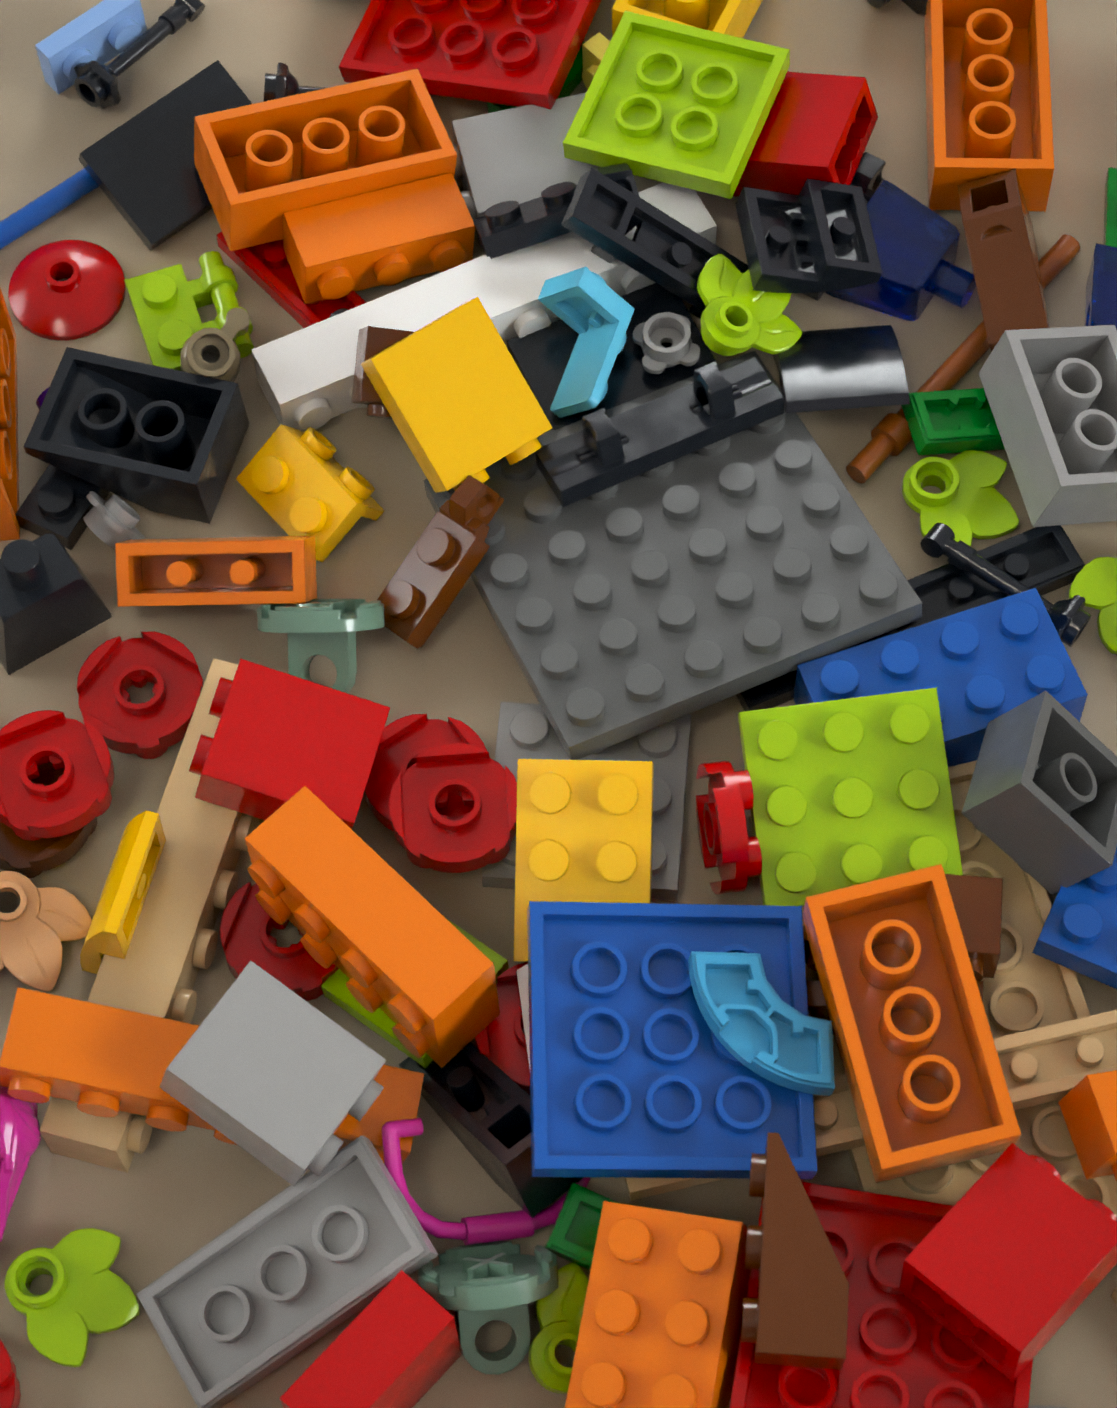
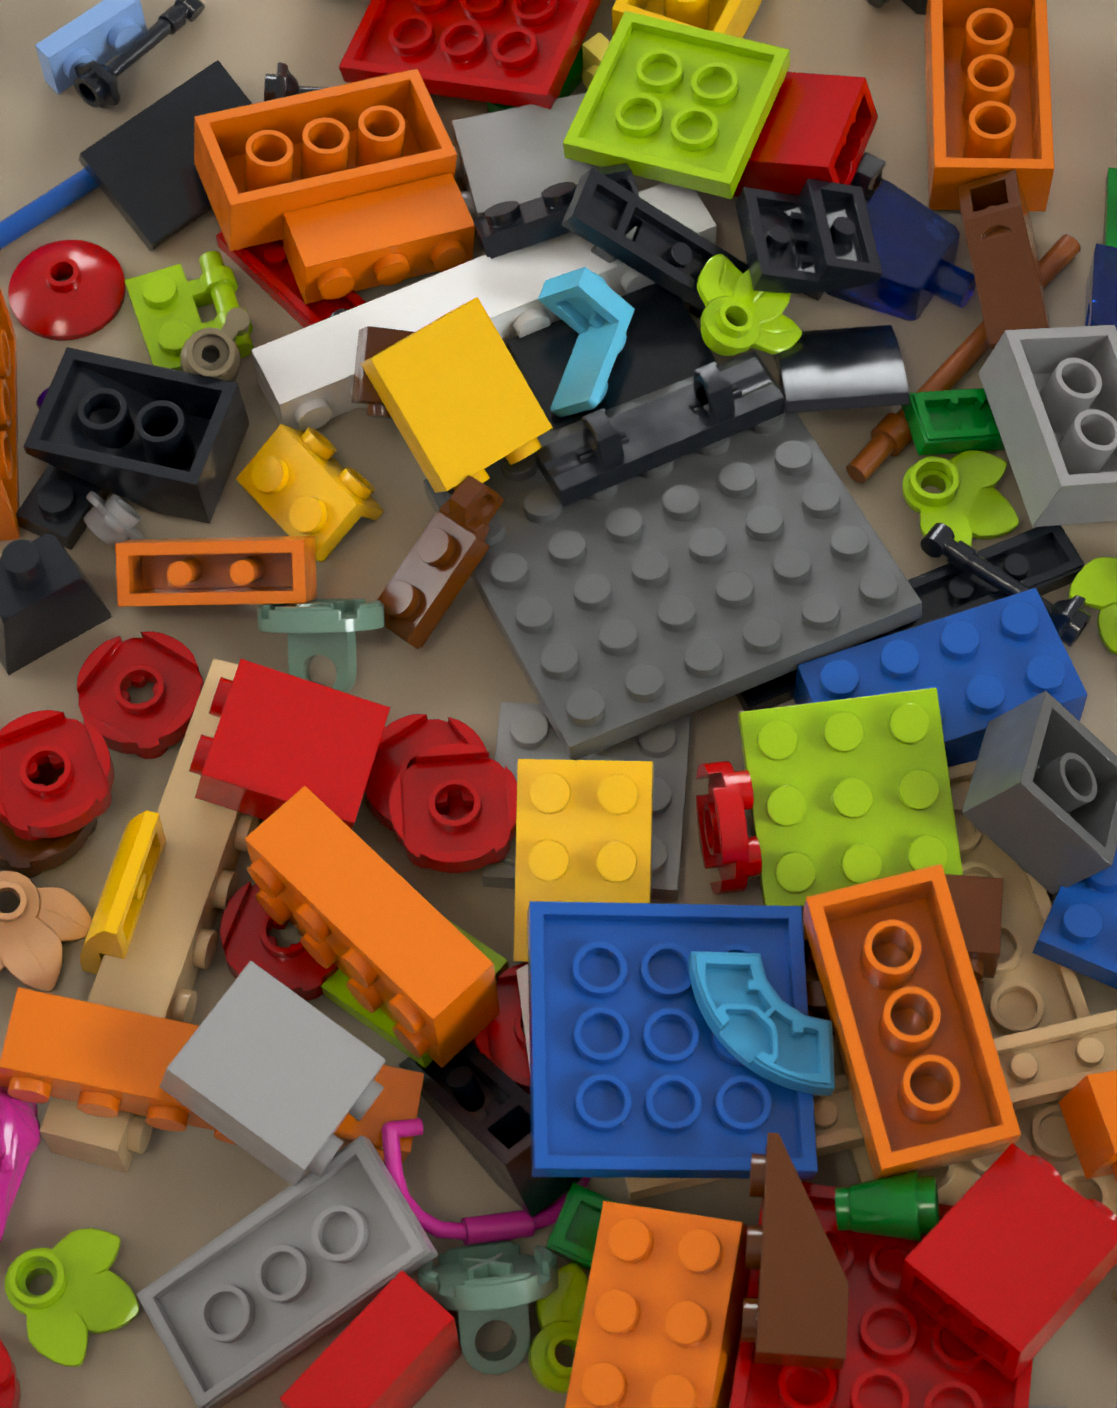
(666, 328): light grey plate -> none
(890, 1206): none -> green cone

